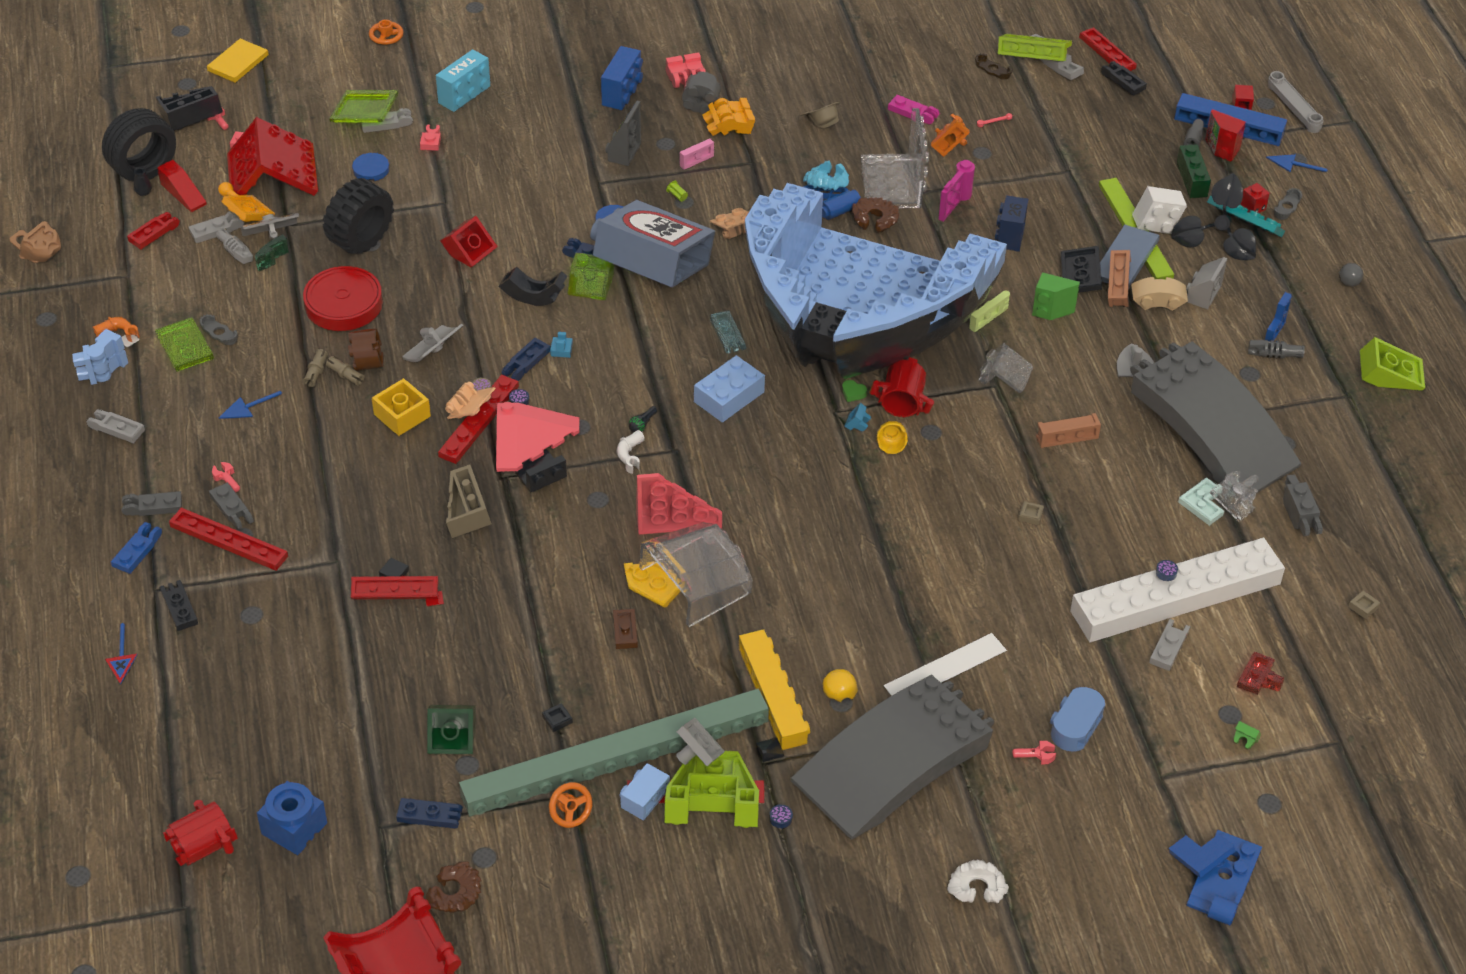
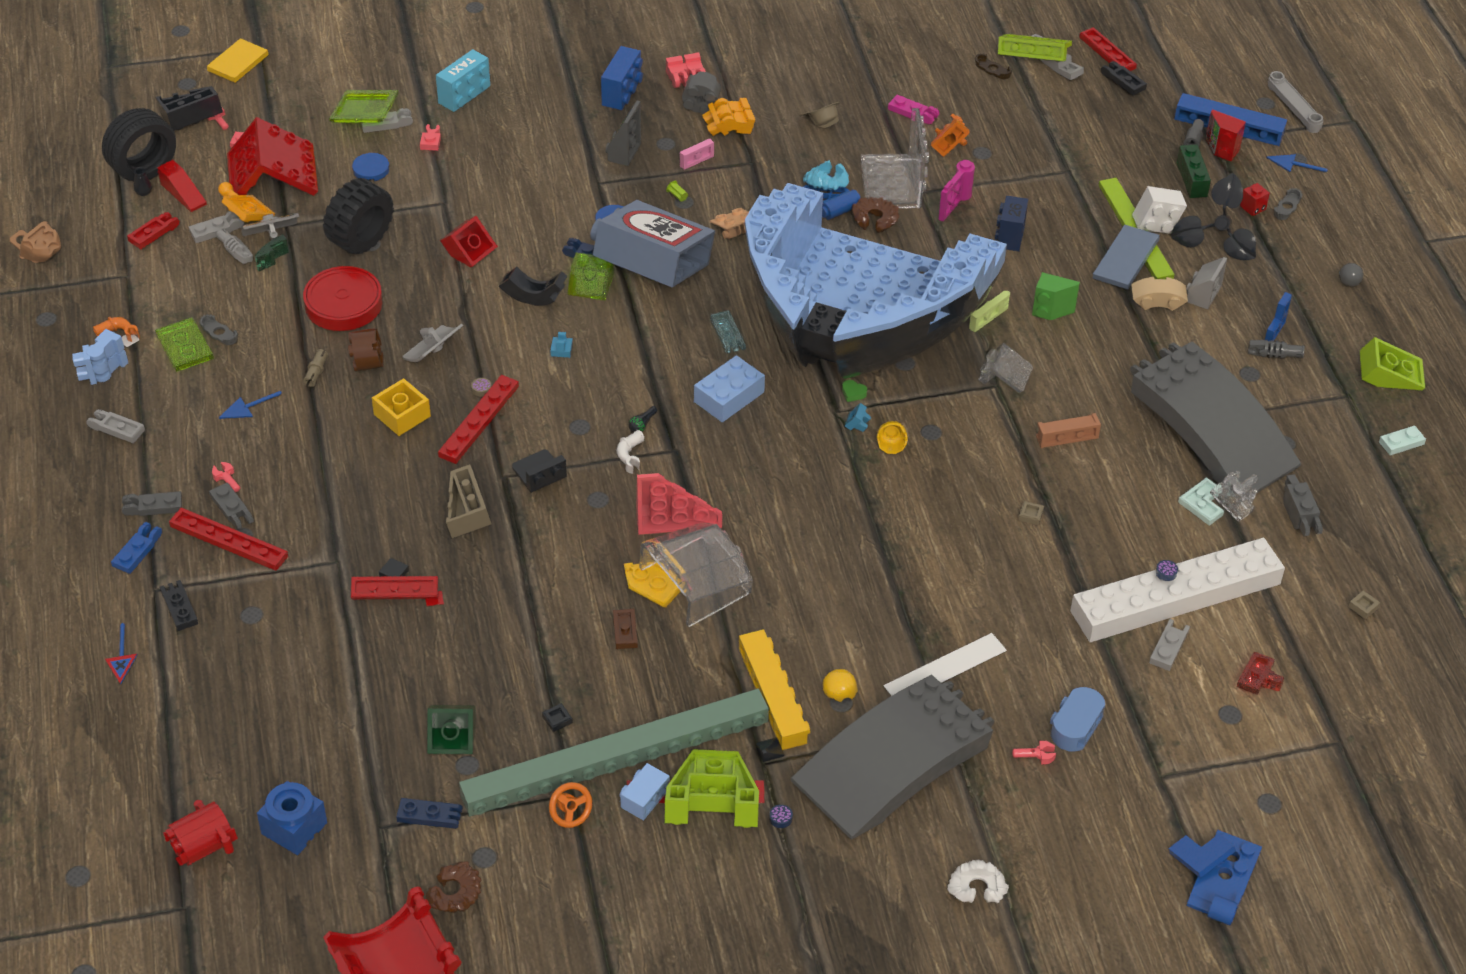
(345, 370): dark tan pin -> none
(386, 30): orange piece -> none
(467, 401): light nougat hinge -> none
(519, 396): dark blue tile -> none
(526, 359): dark blue hinge -> none
(527, 431): coral slope -> none
(699, 743): light grey tile -> none
(903, 389): red container -> none
(980, 123): coral hinge -> none
(1083, 266): black tile -> none
(1119, 278): nougat container -> none
(1128, 357): light grey shield -> none
(1243, 96): red brick -> none
(1248, 732): bright green tile -> none
(1252, 217): teal plate -> none
(1402, 440): none -> light aqua plate

